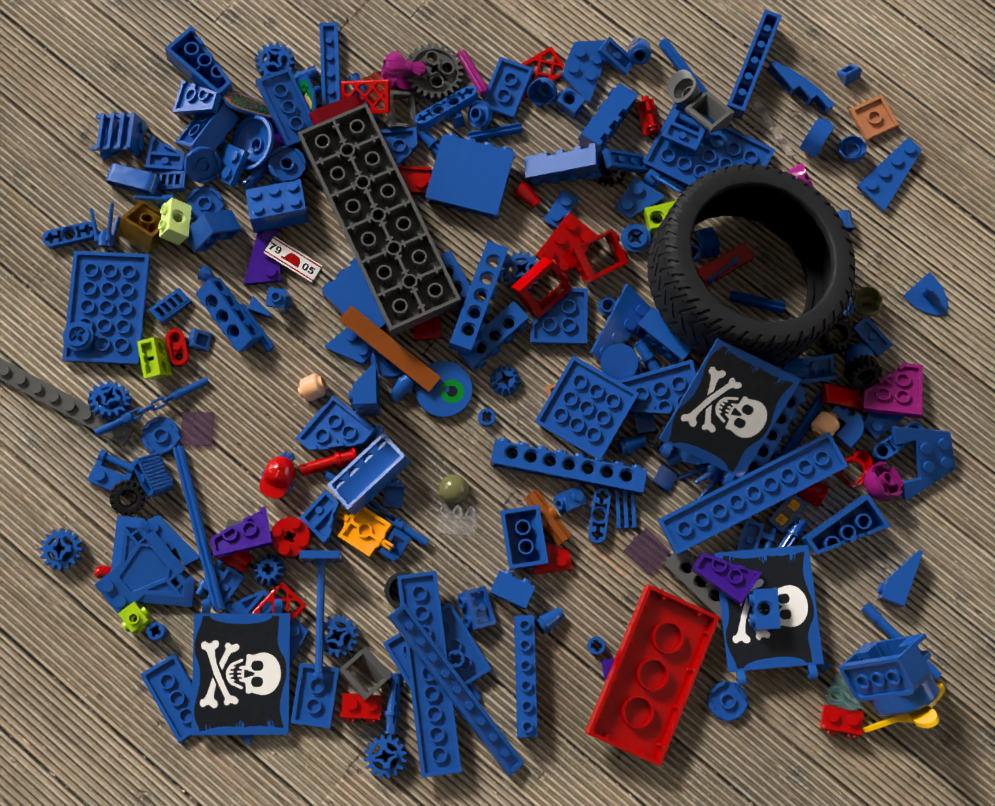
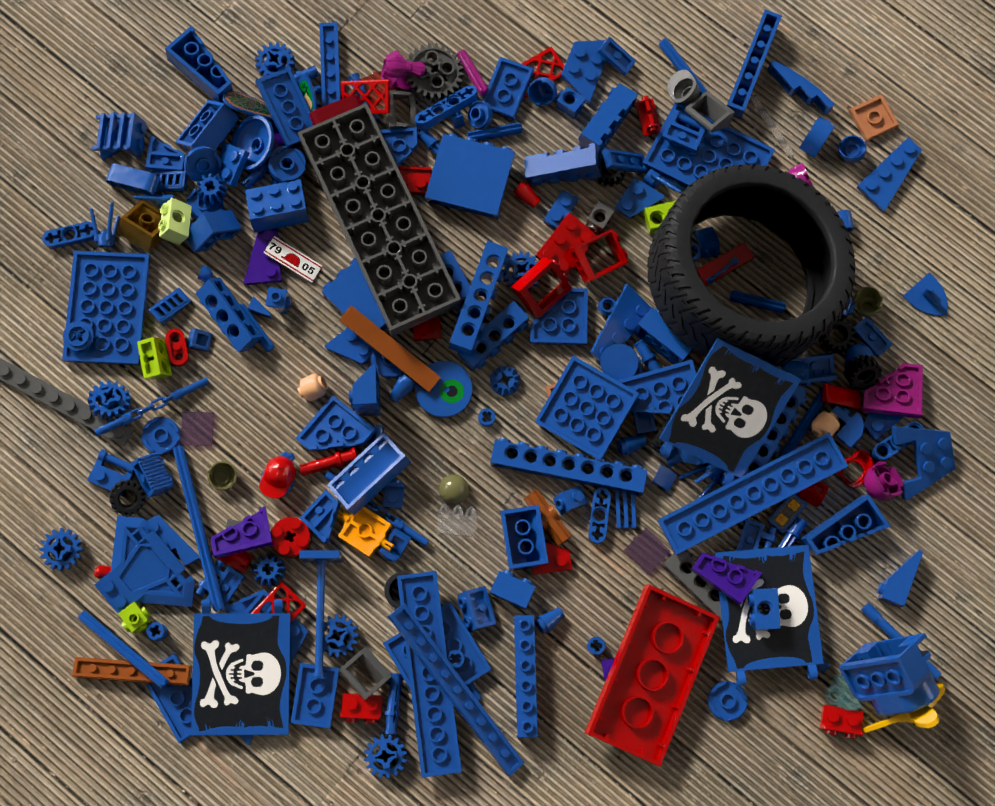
(123, 649): none -> blue axle
(125, 671): none -> dark orange tile
(195, 100): blue wing -> none
(206, 184): none -> blue gear
(222, 475): none -> olive hair
(603, 211): none -> dark grey brick
(636, 230): blue gear -> none
(639, 51): blue head -> none
(849, 74): blue slope -> none

